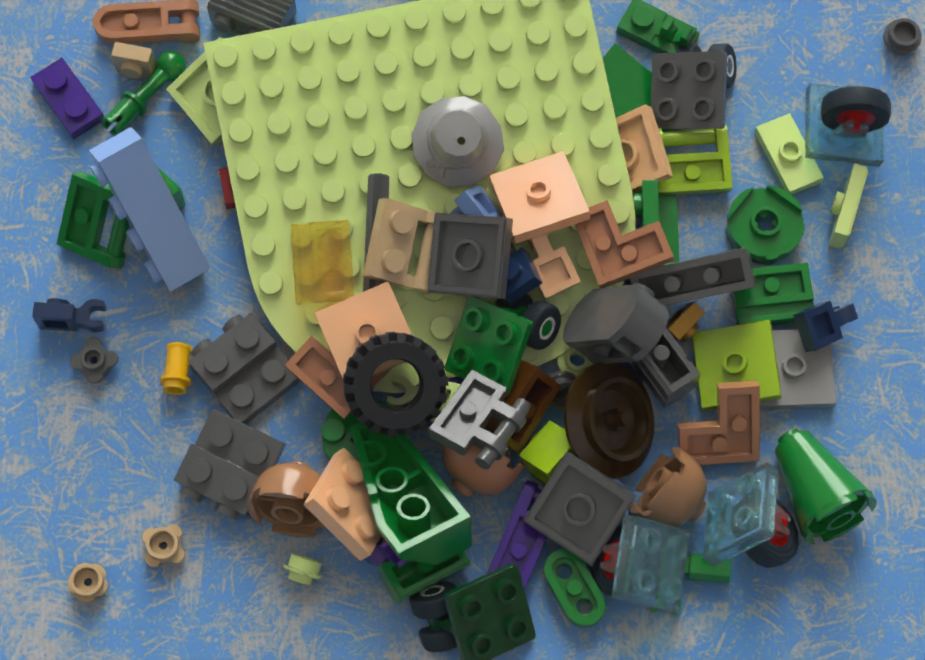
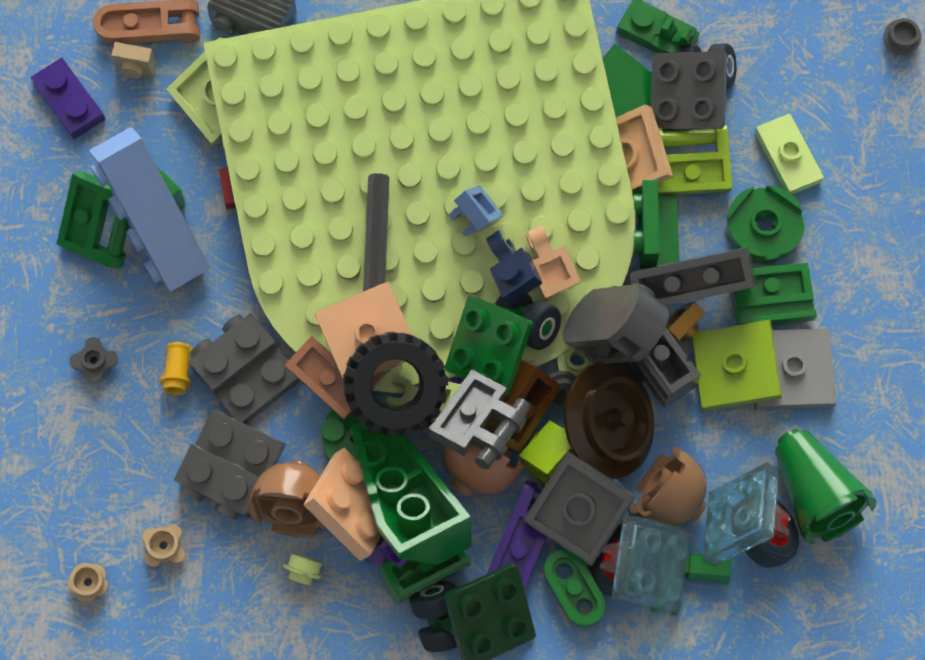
(63, 316): dark blue plate -> none
(168, 67): green pin -> none
(322, 261): clear yellow plate -> none
(393, 244): tan plate -> none
(437, 145): light grey hat -> none
(470, 255): dark grey plate -> none
(540, 197): light nougat plate -> none
(621, 256): nougat plate -> none
(733, 435): nougat plate -> none
(822, 323): dark blue plate -> none
(846, 123): plate -> none
(846, 206): yellowish green plate -> none

